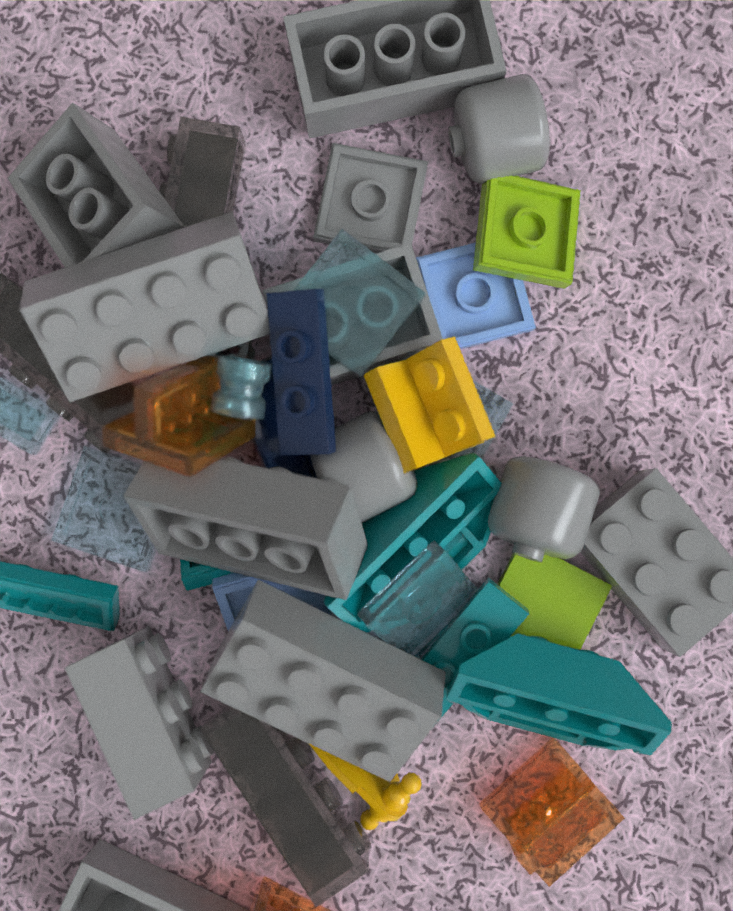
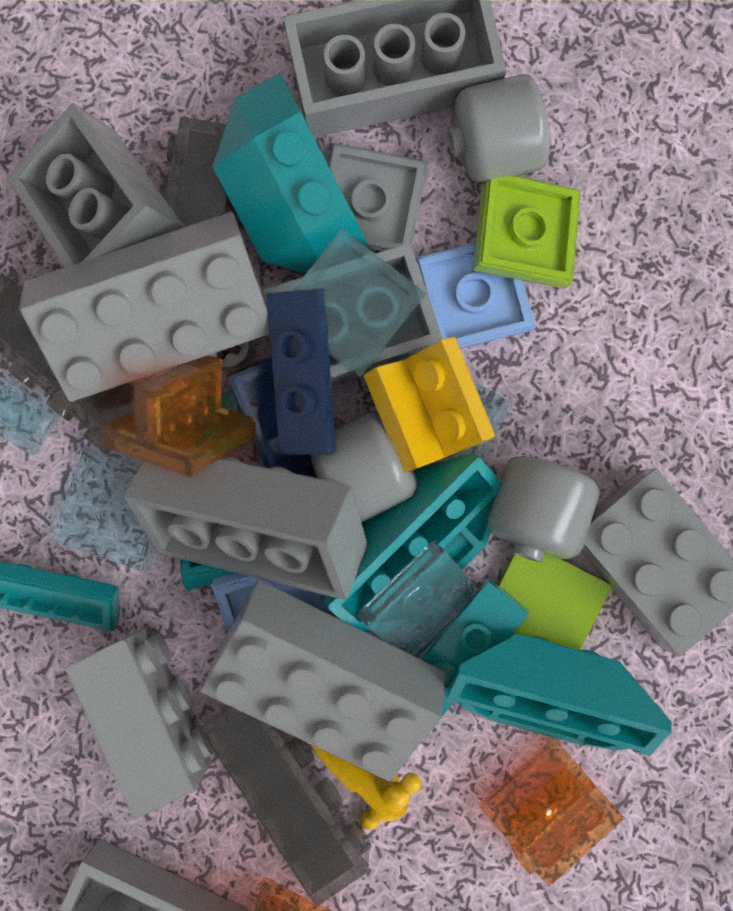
(241, 387): clear light blue wheel -> none
(280, 179): none -> teal wedge

